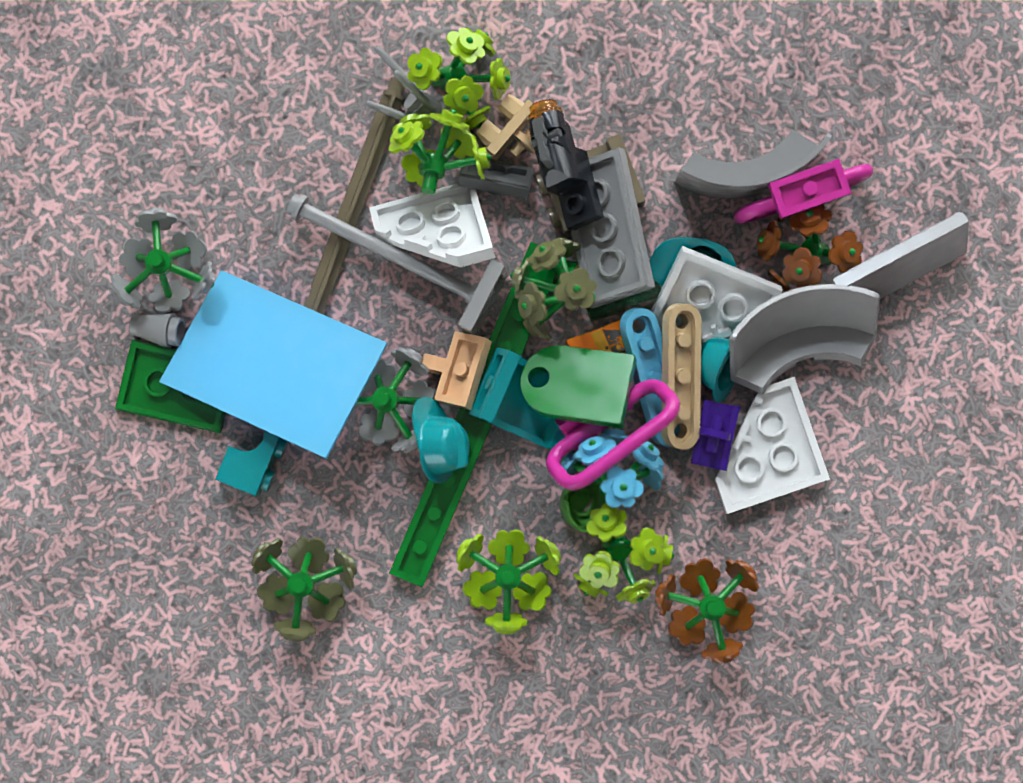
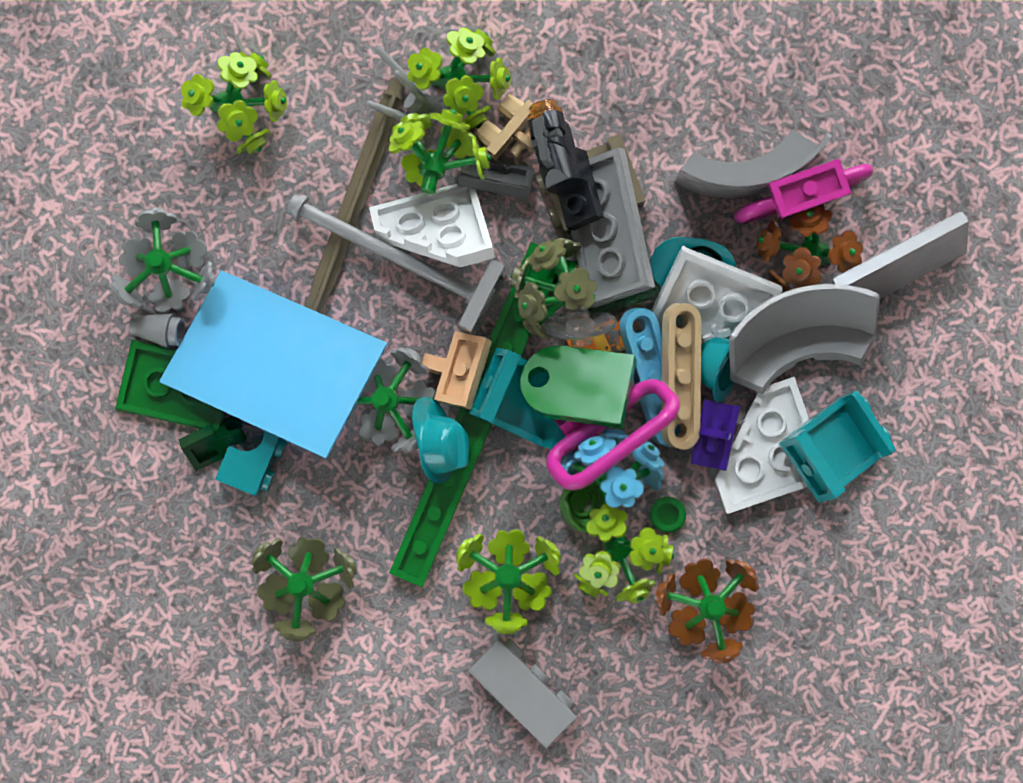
(210, 446): none -> dark green plate
(229, 104): none -> lime plant
(524, 691): none -> light grey brick
(580, 326): none -> clear dish
(667, 514): none -> green tile
(837, 445): none -> teal panel

